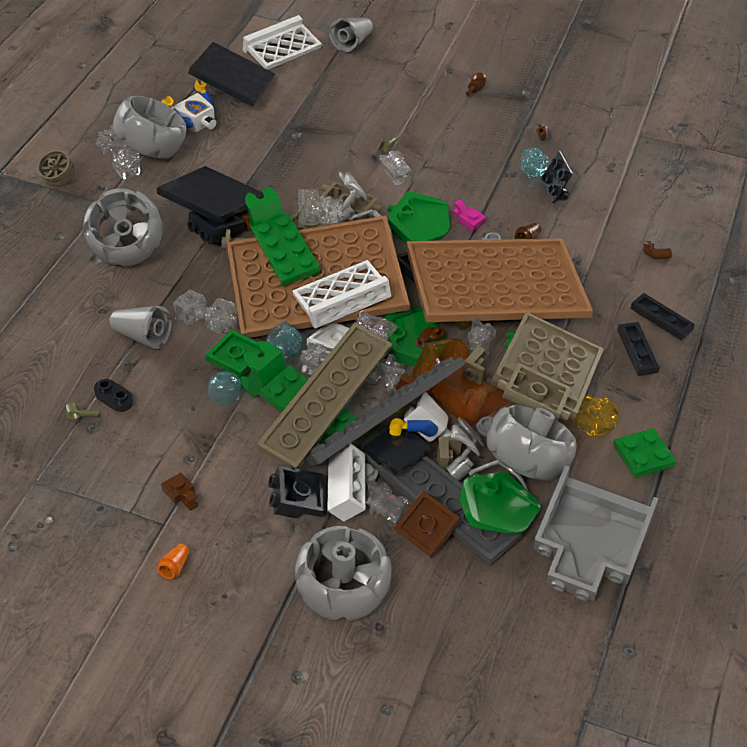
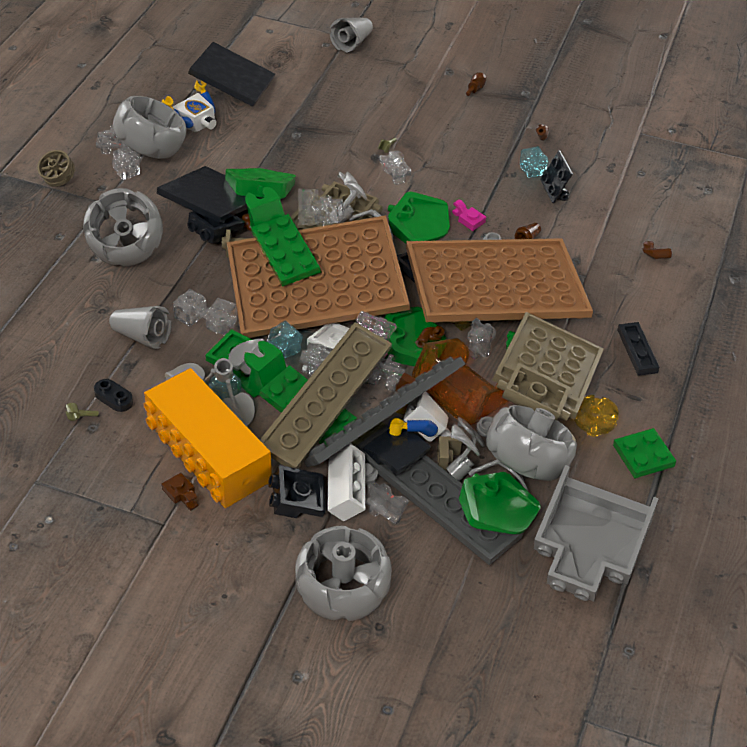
(172, 563): orange cone -> none
(208, 438): none -> light orange brick
(242, 403): none -> light grey plant
(255, 179): none -> green animal
(276, 34): white fence -> none
(345, 301): white fence -> none
(427, 524): reddish brown plate -> none
(474, 366): dark tan bracket -> none
(662, 316): black plate -> none

